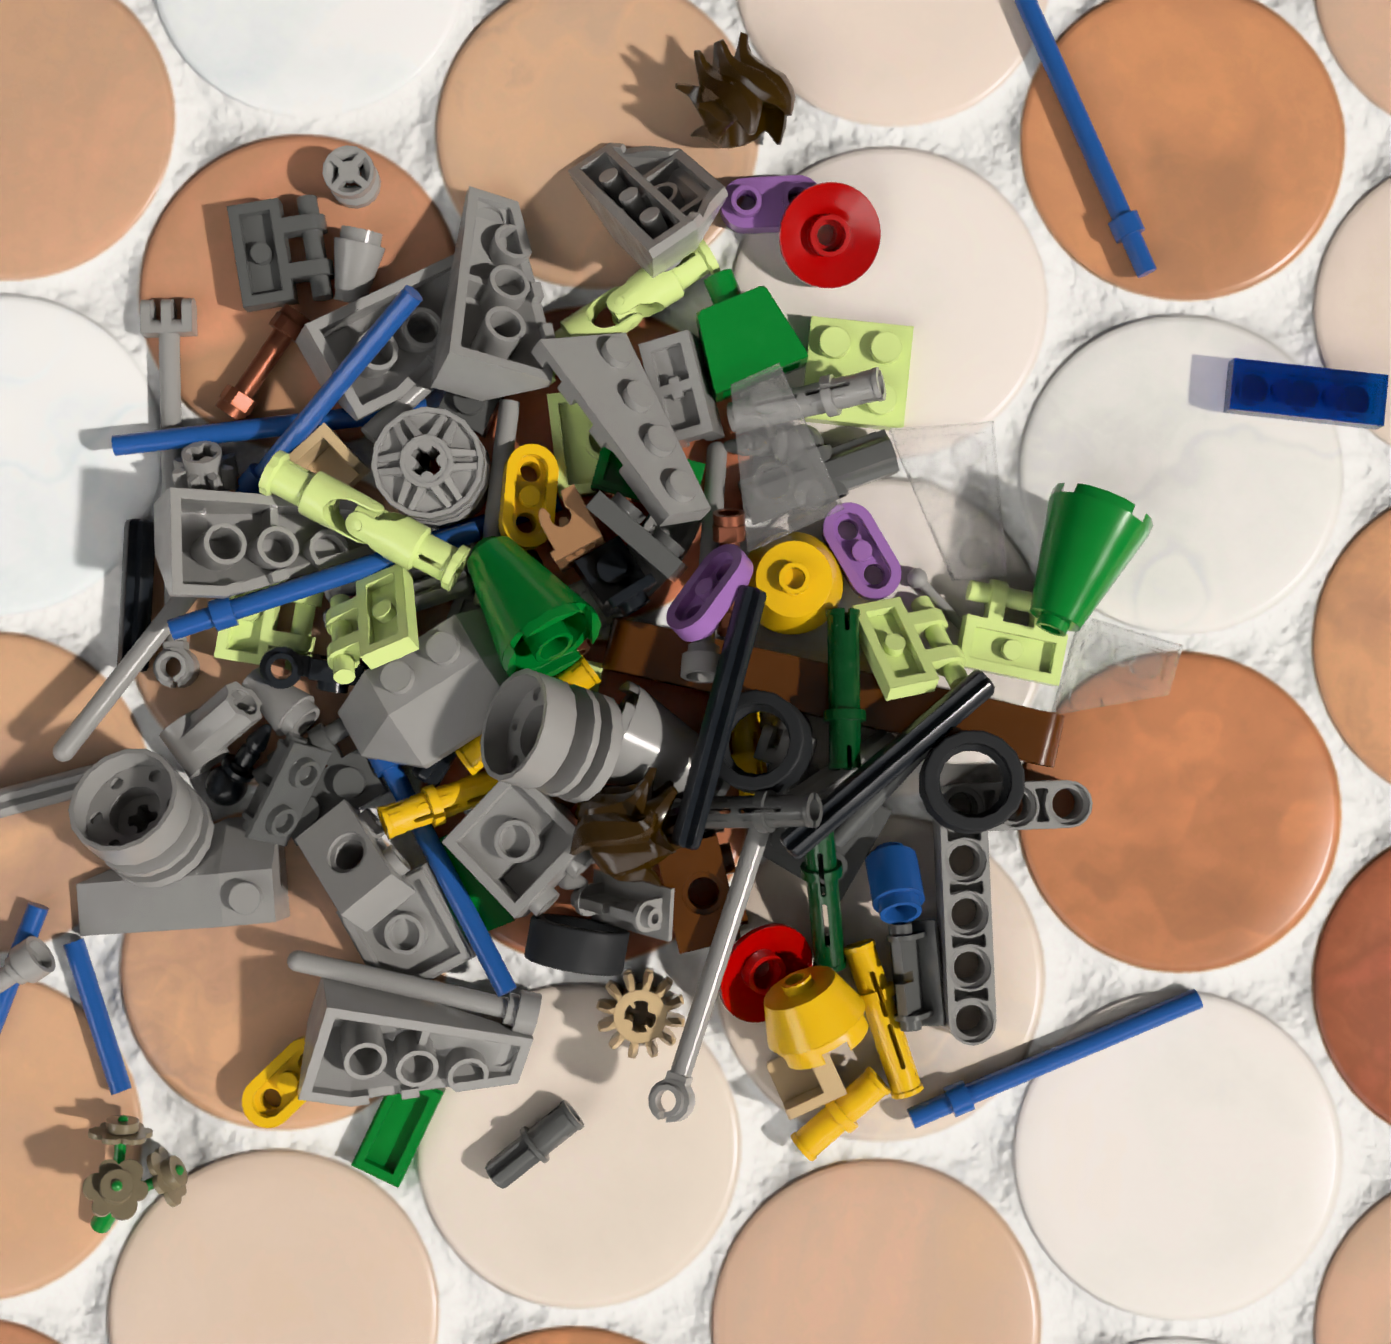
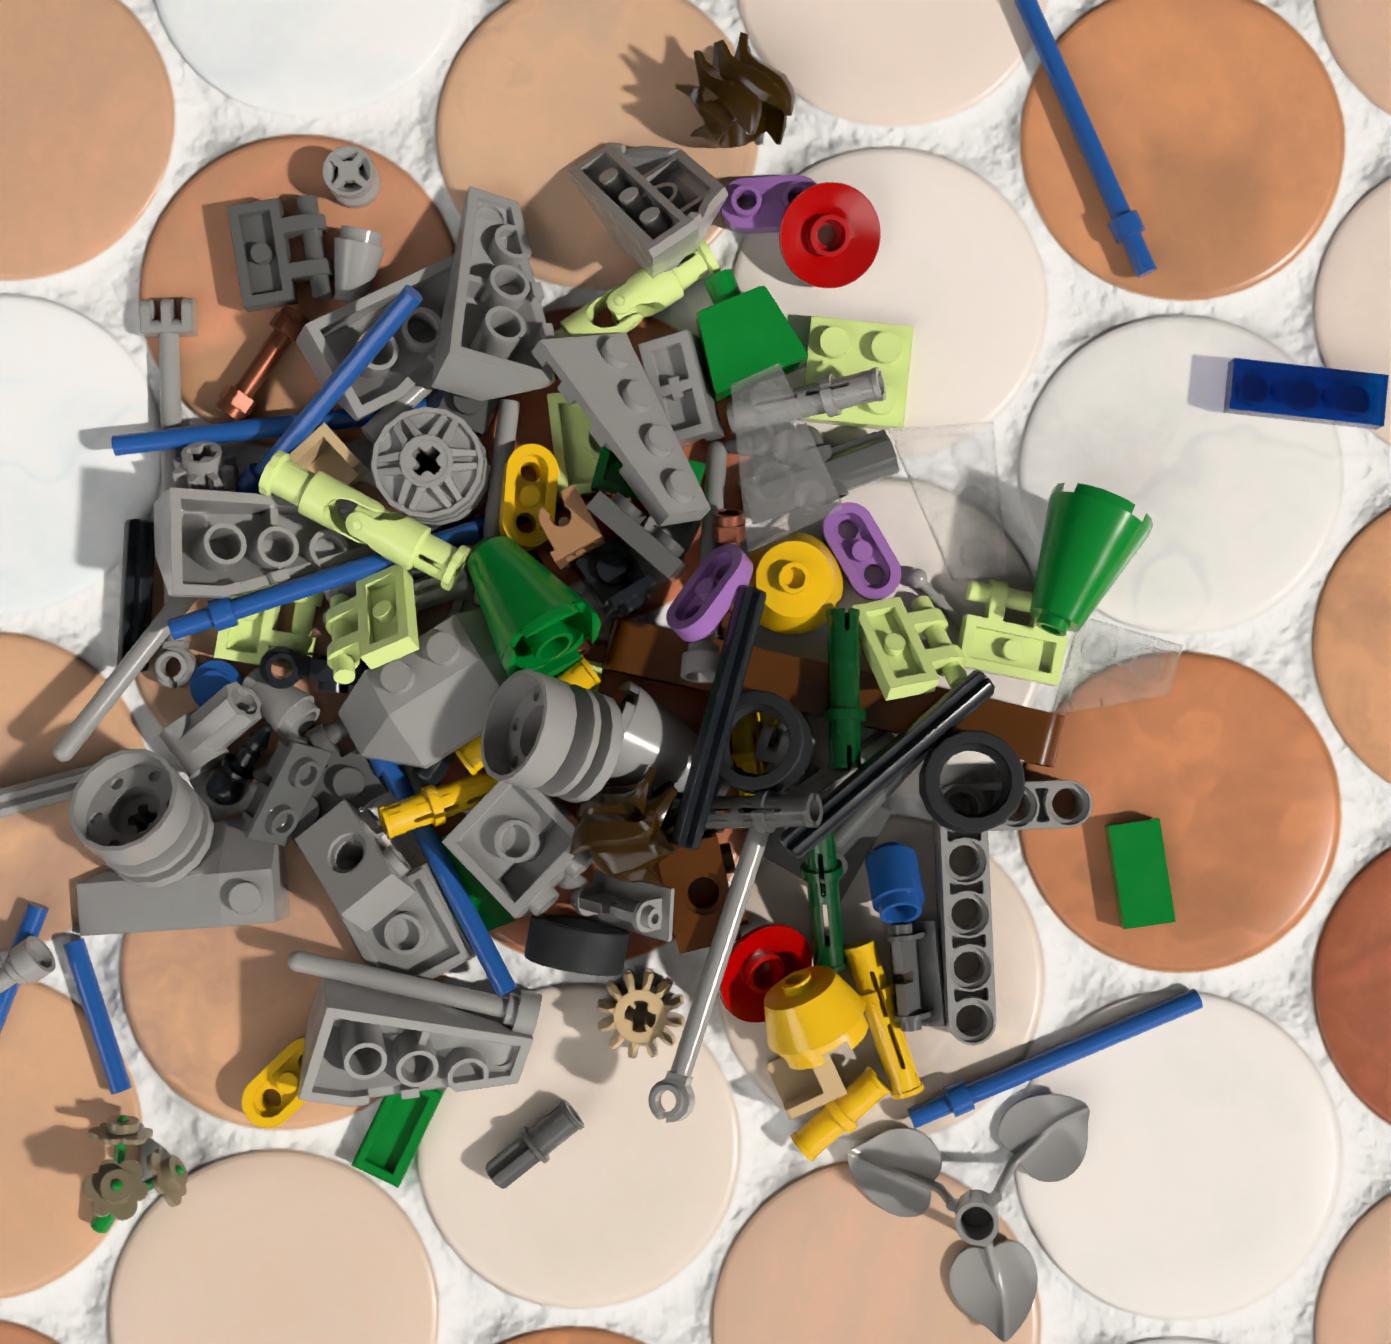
(211, 678): none -> blue plate
(987, 1281): none -> light grey plant
(1140, 873): none -> green tile

